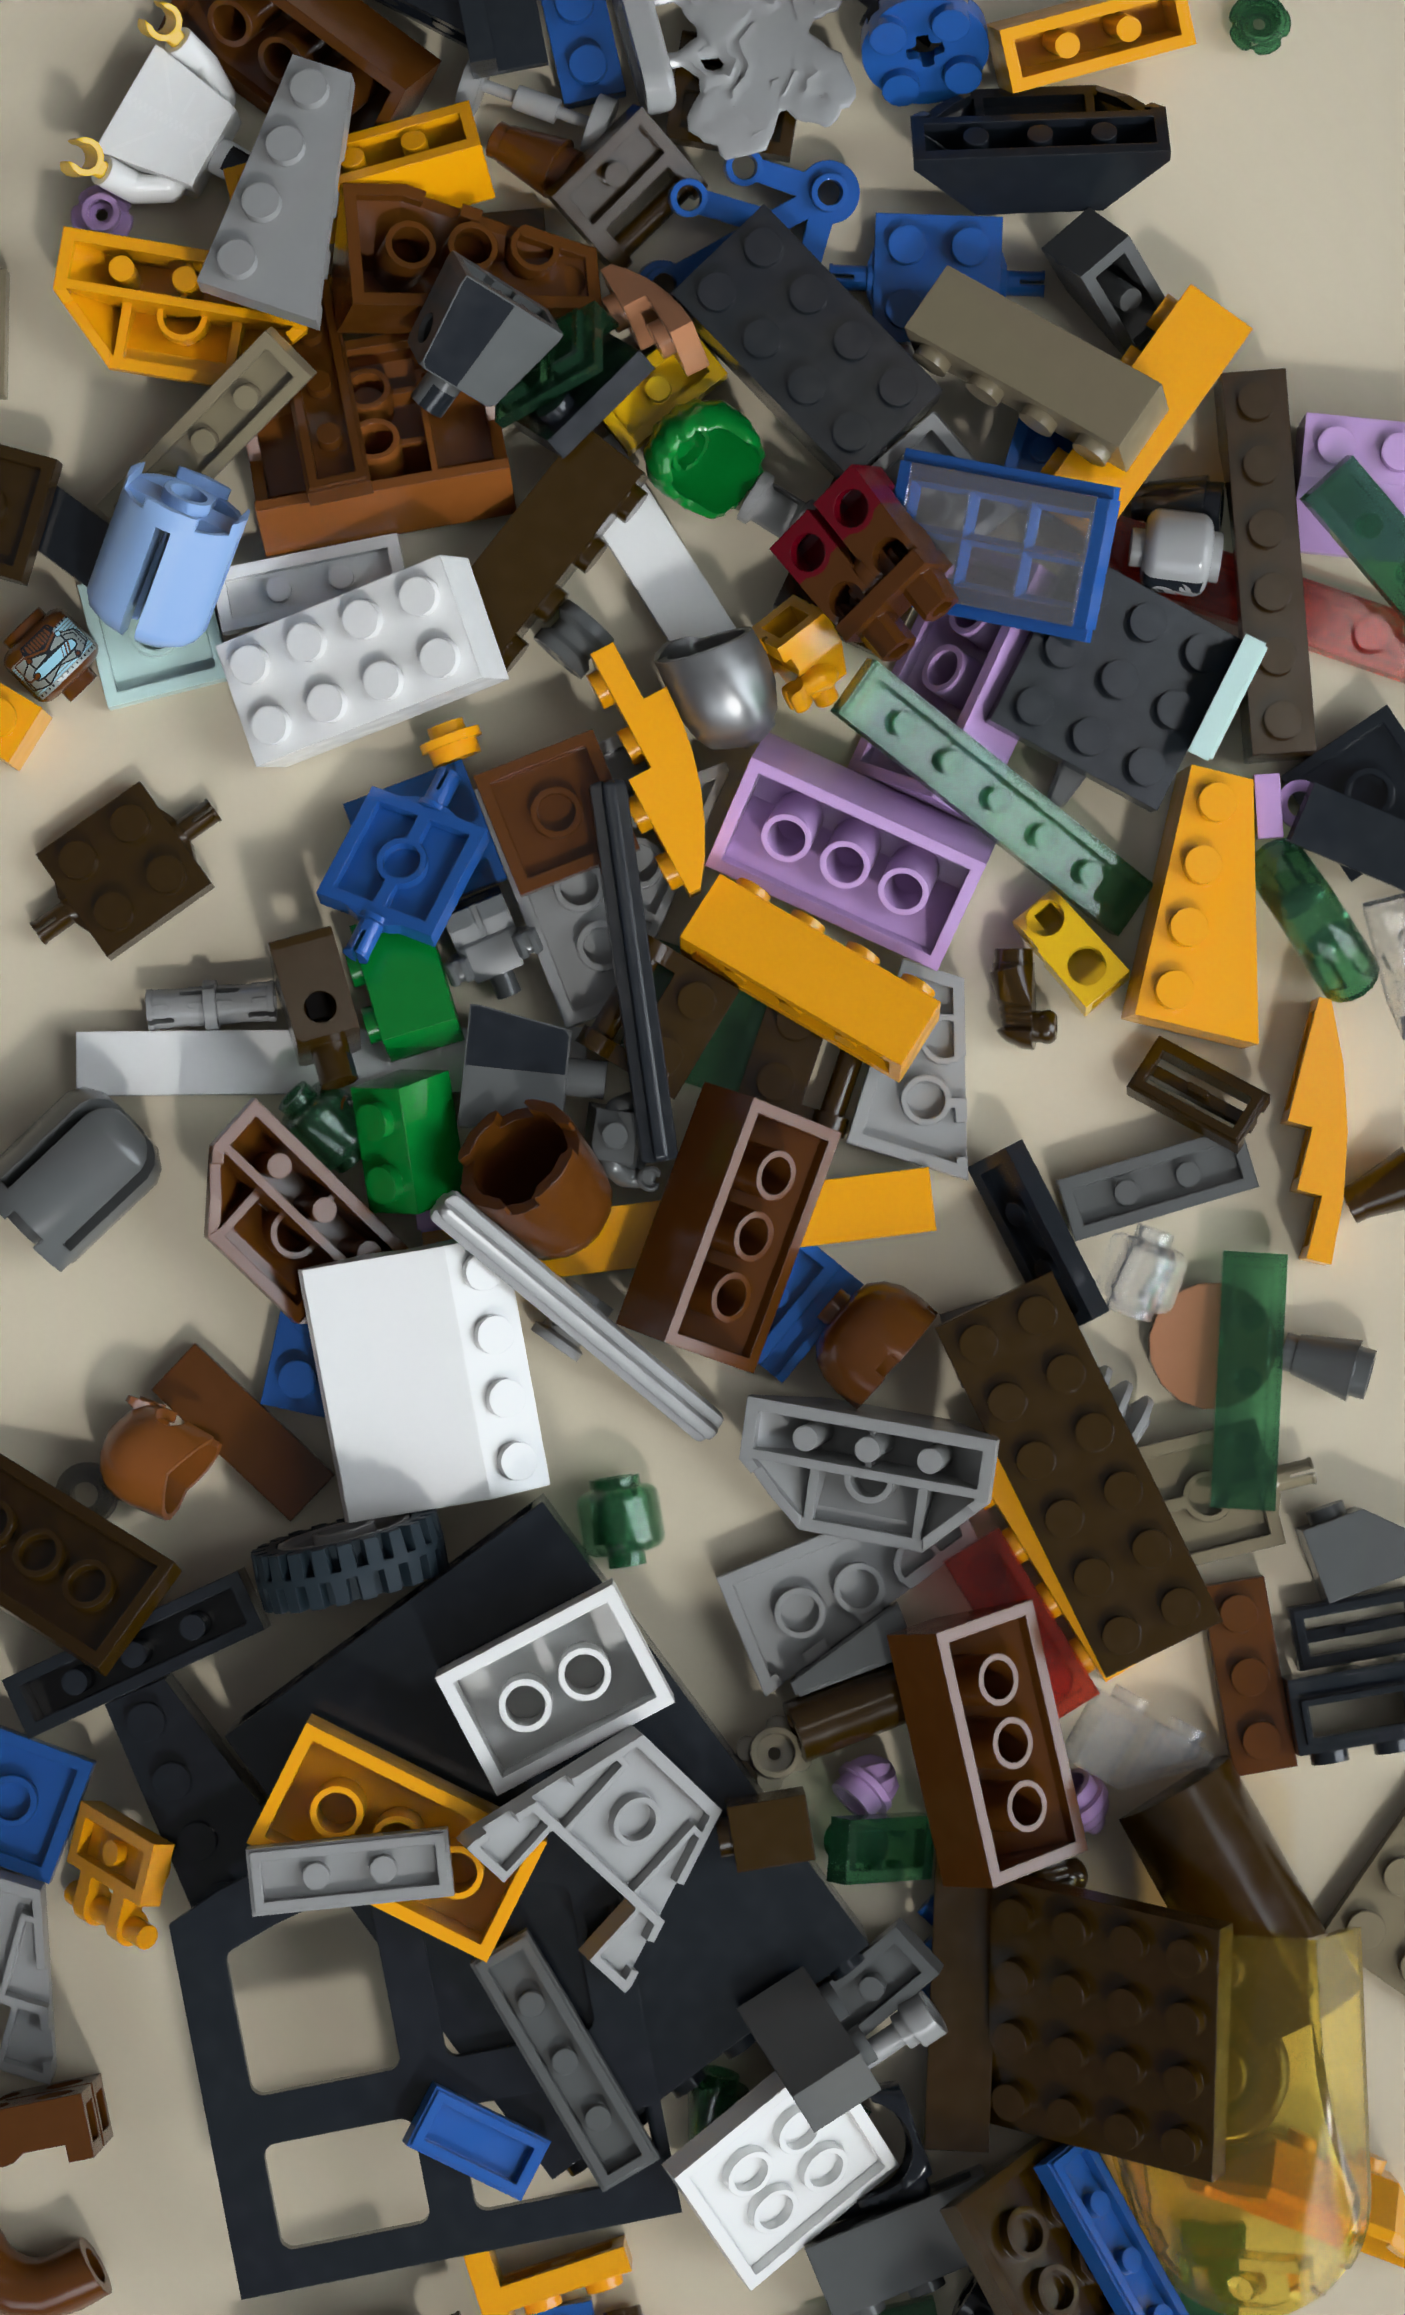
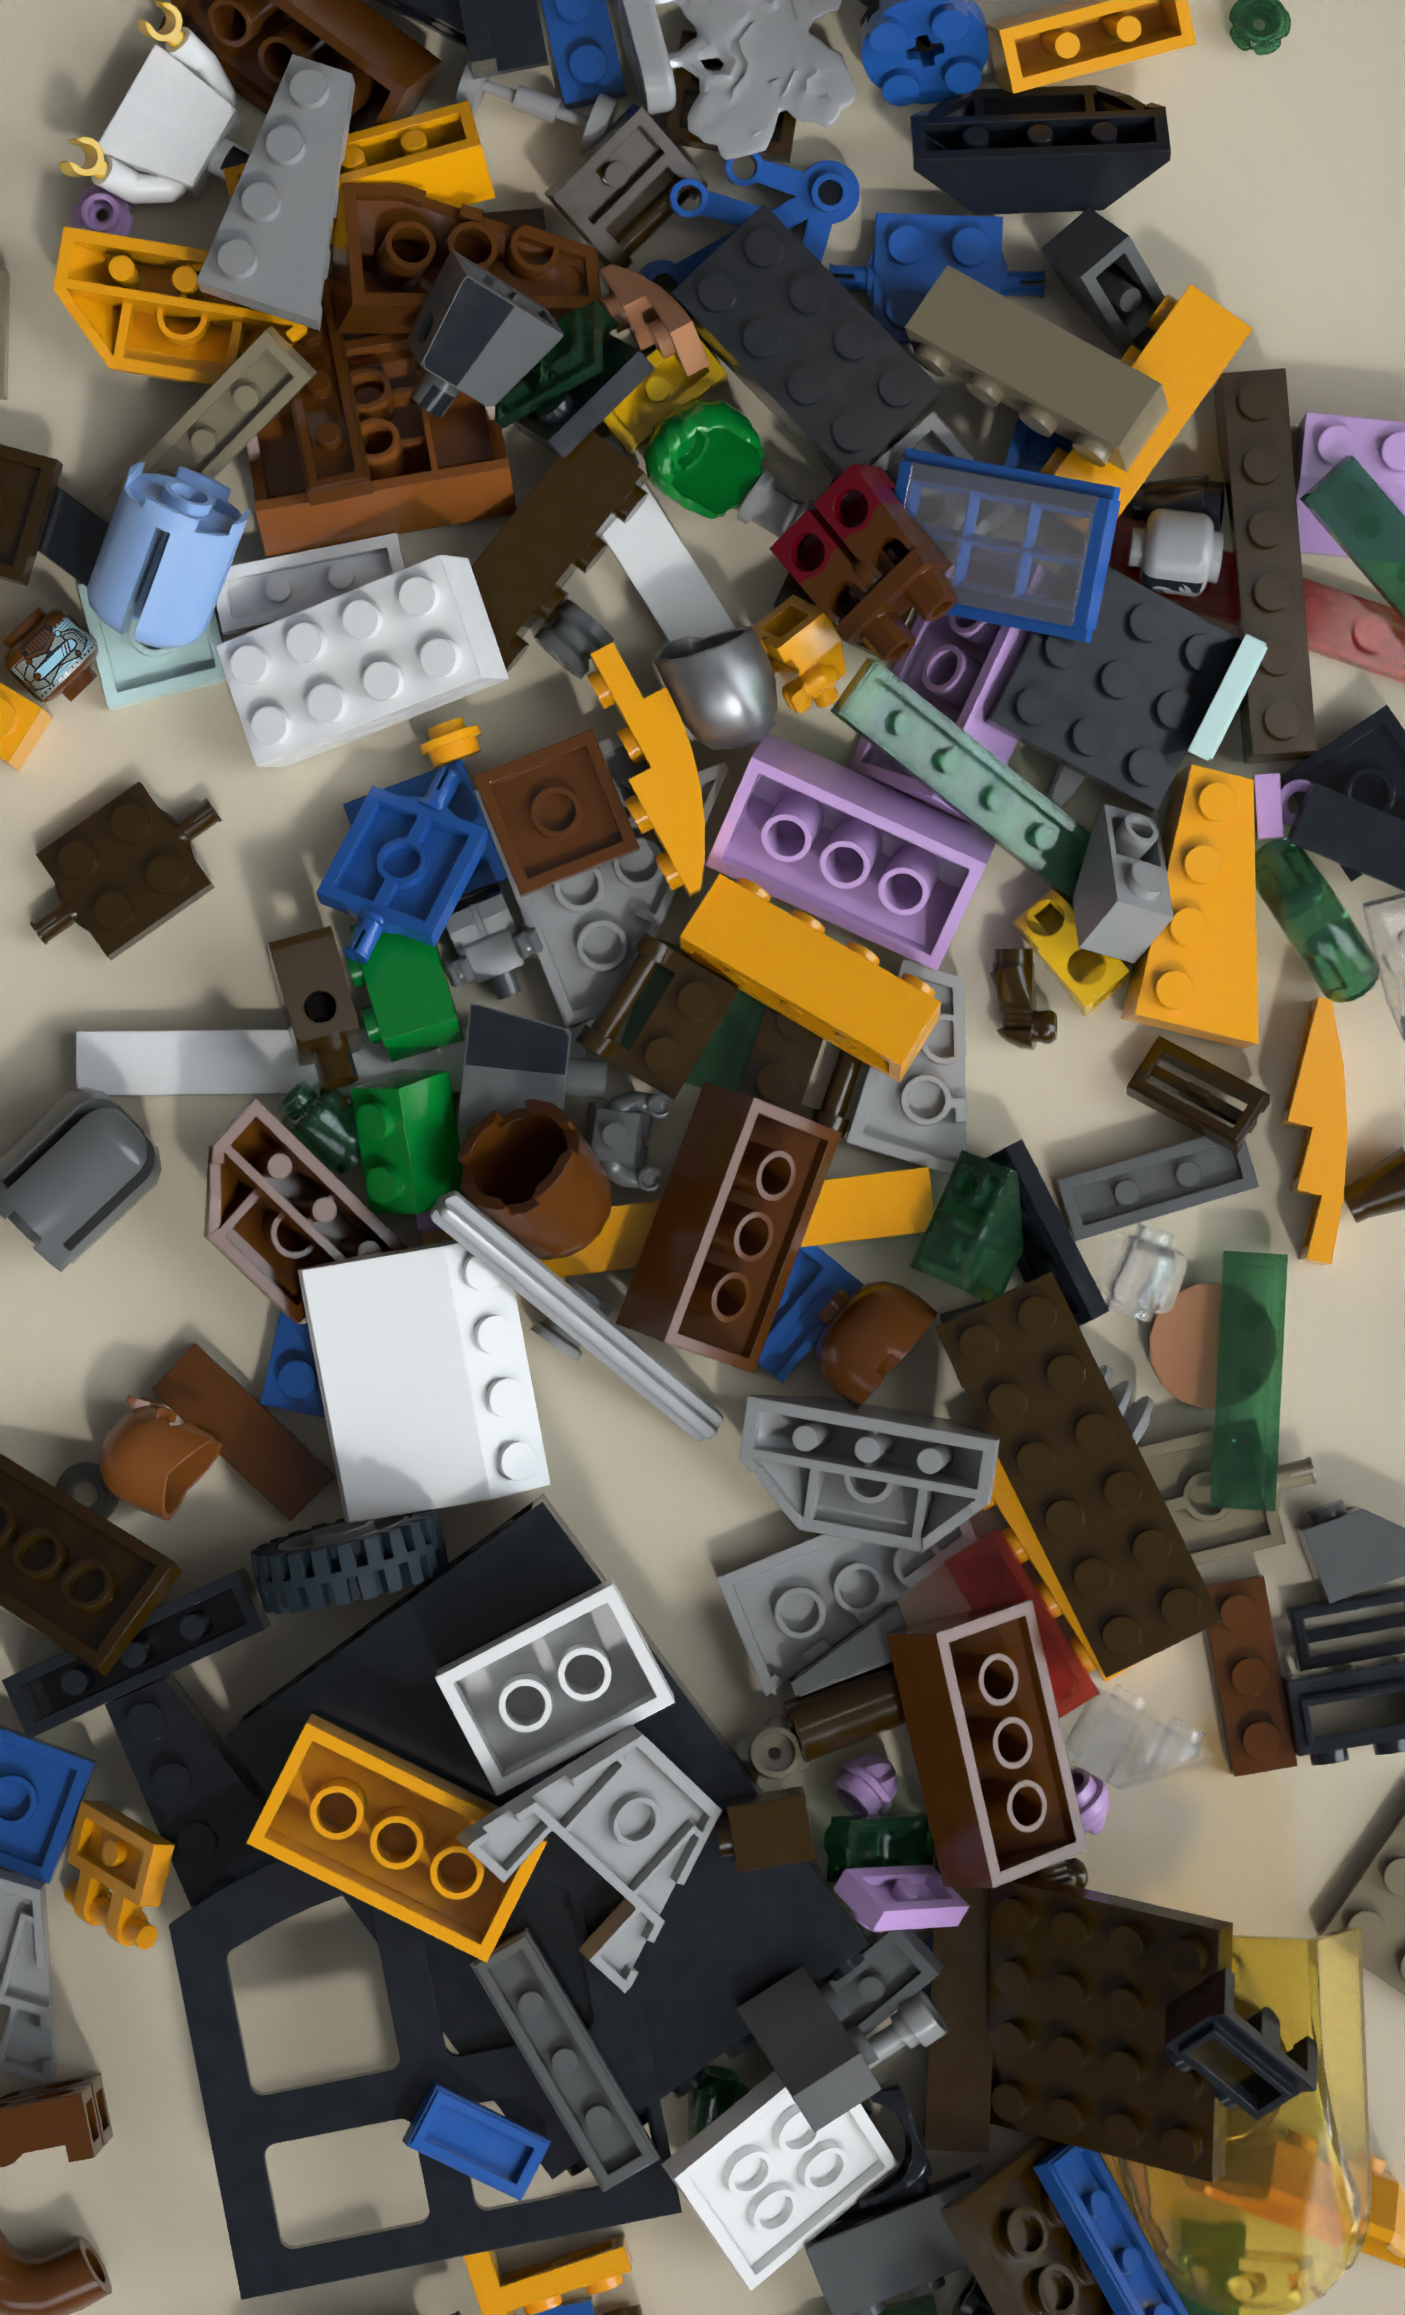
(211, 1005): light grey pin -> none
(350, 1871): light grey tile -> none
(532, 155): reddish brown cone -> none
(620, 1520): clear green head -> none
(633, 971): black axle -> none
(900, 1898): none -> lavender plate
(974, 1230): none -> clear green slope
(1122, 886): none -> light grey slope
(1218, 1856): dark brown brick -> none
(1237, 2055): none -> black window
(1330, 1363): dark grey cone -> none

